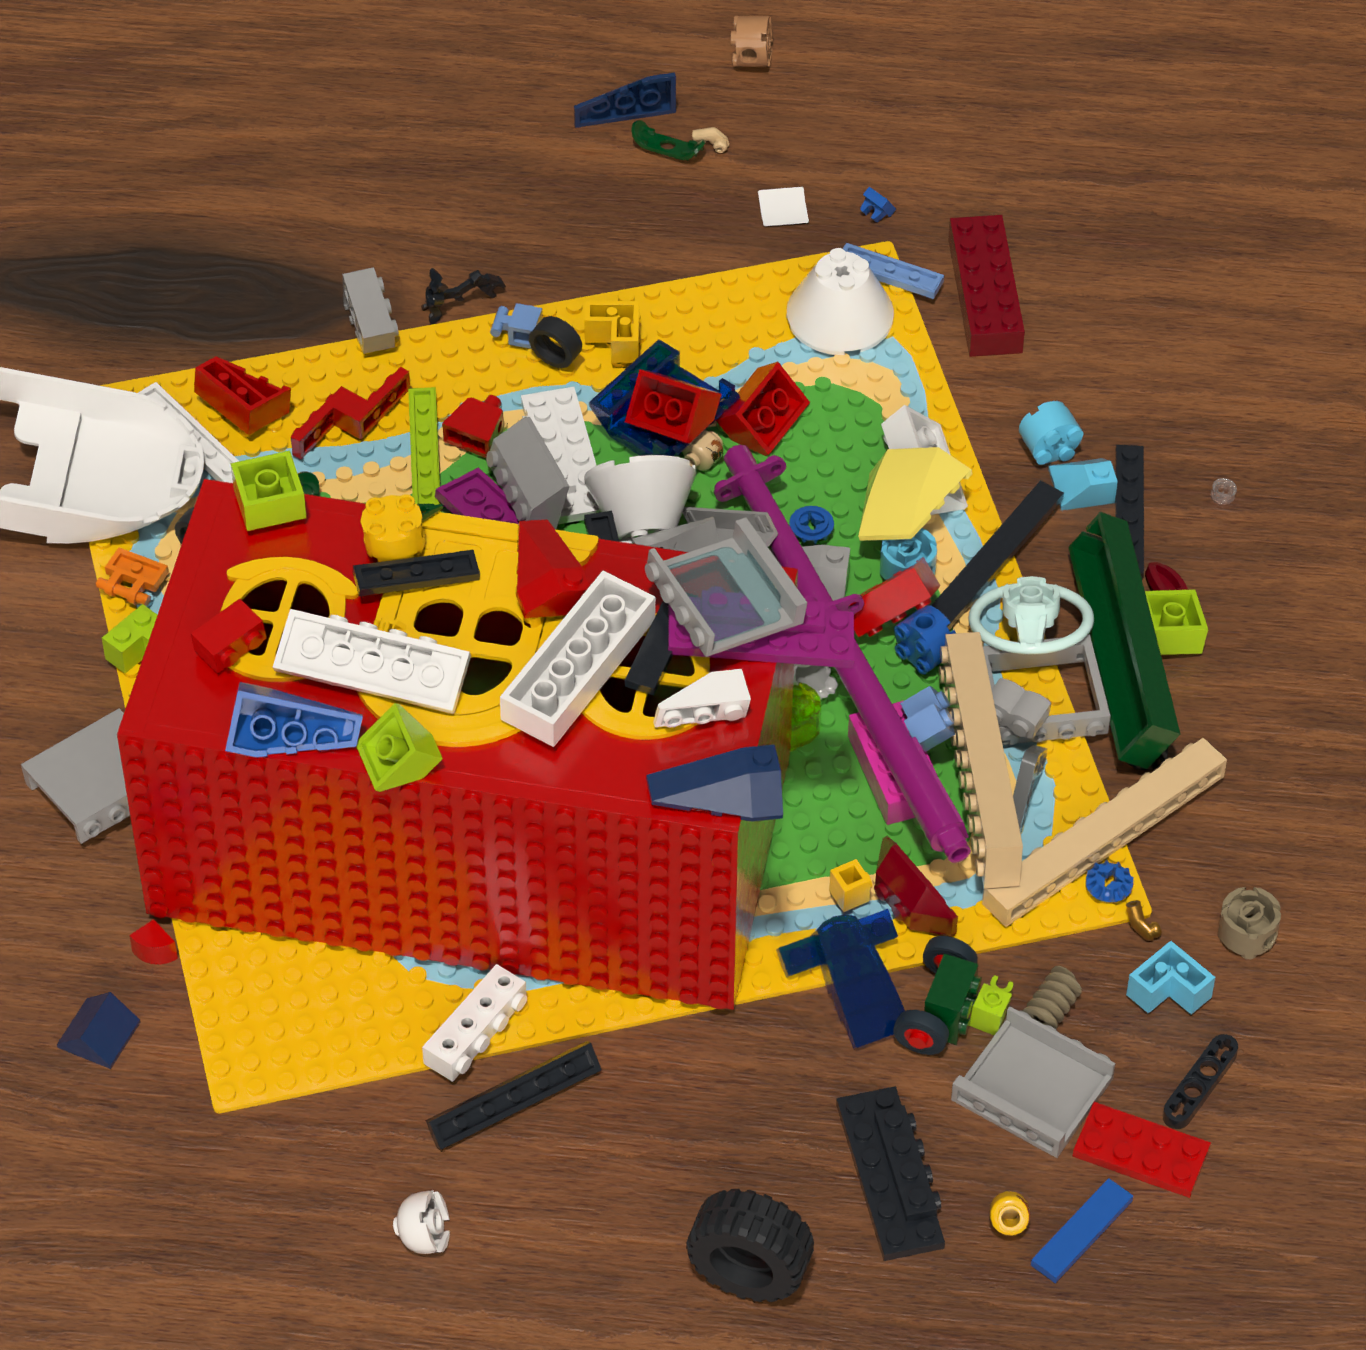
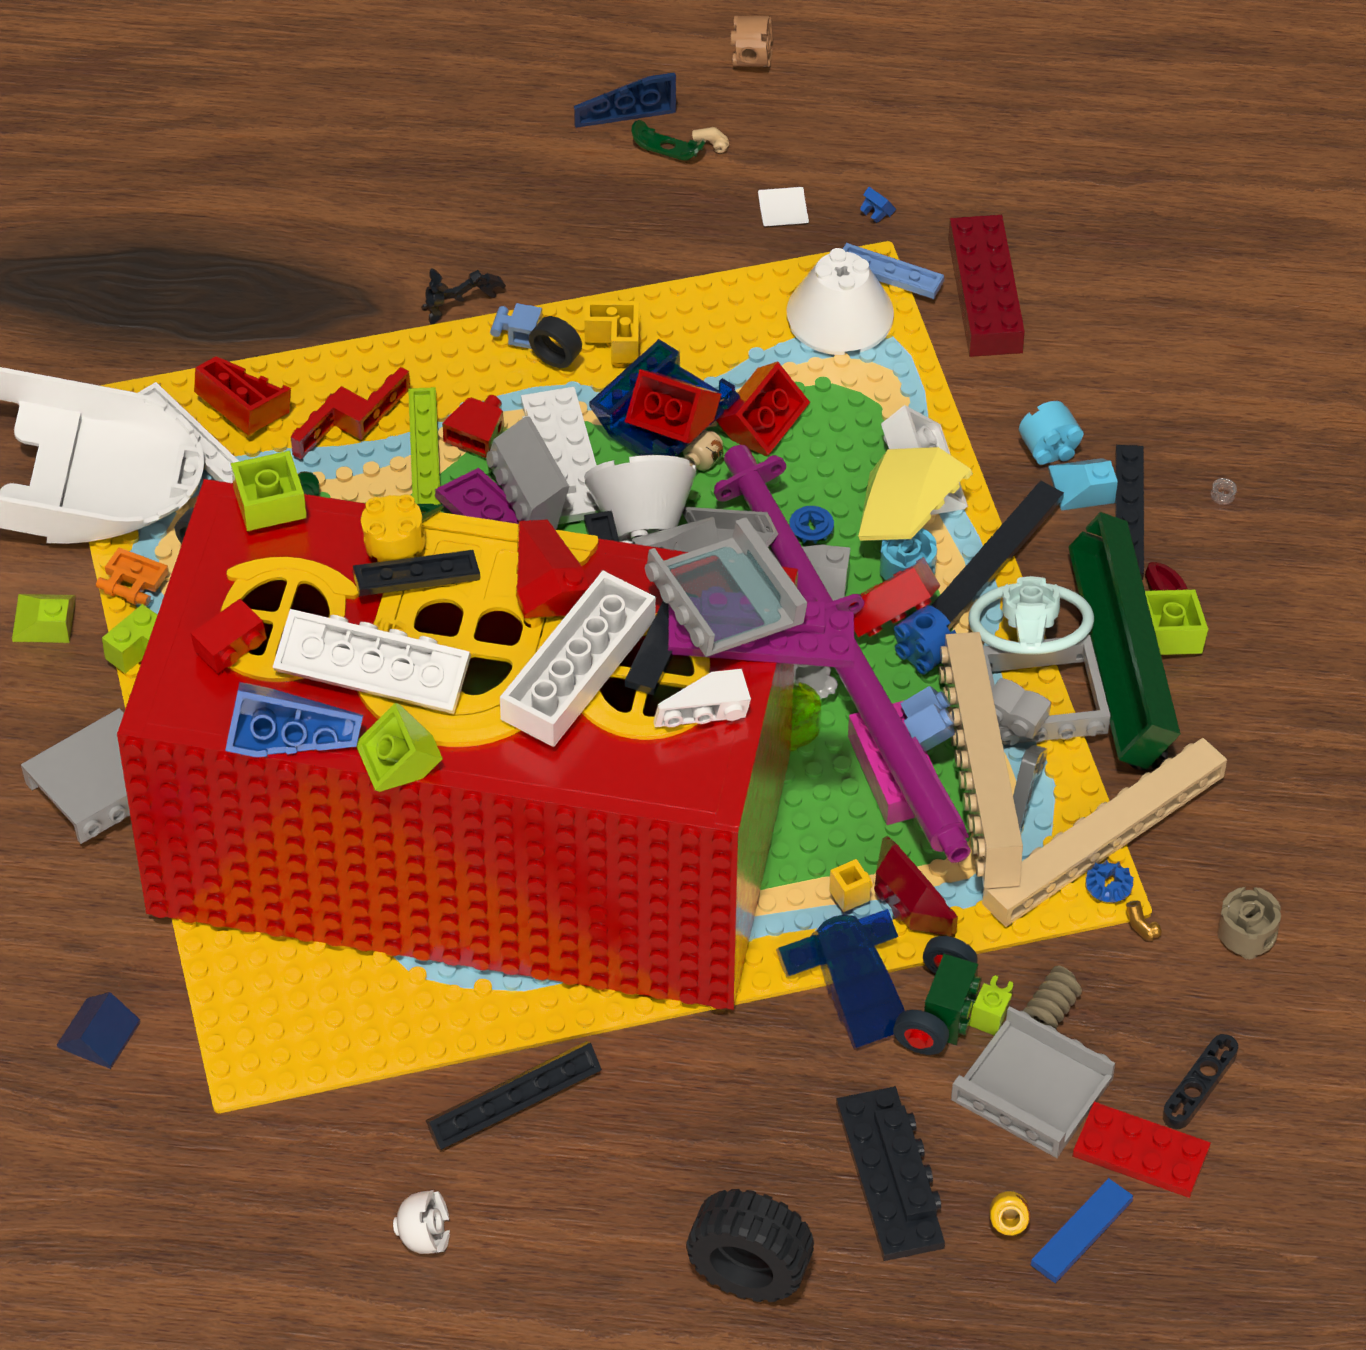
(43, 618): none -> lime slope
(153, 944): red brick -> none
(369, 310): light grey wedge -> none
(475, 1023): white brick -> none
(733, 783): dark blue wedge -> none
(1171, 975): medium azure brick -> none

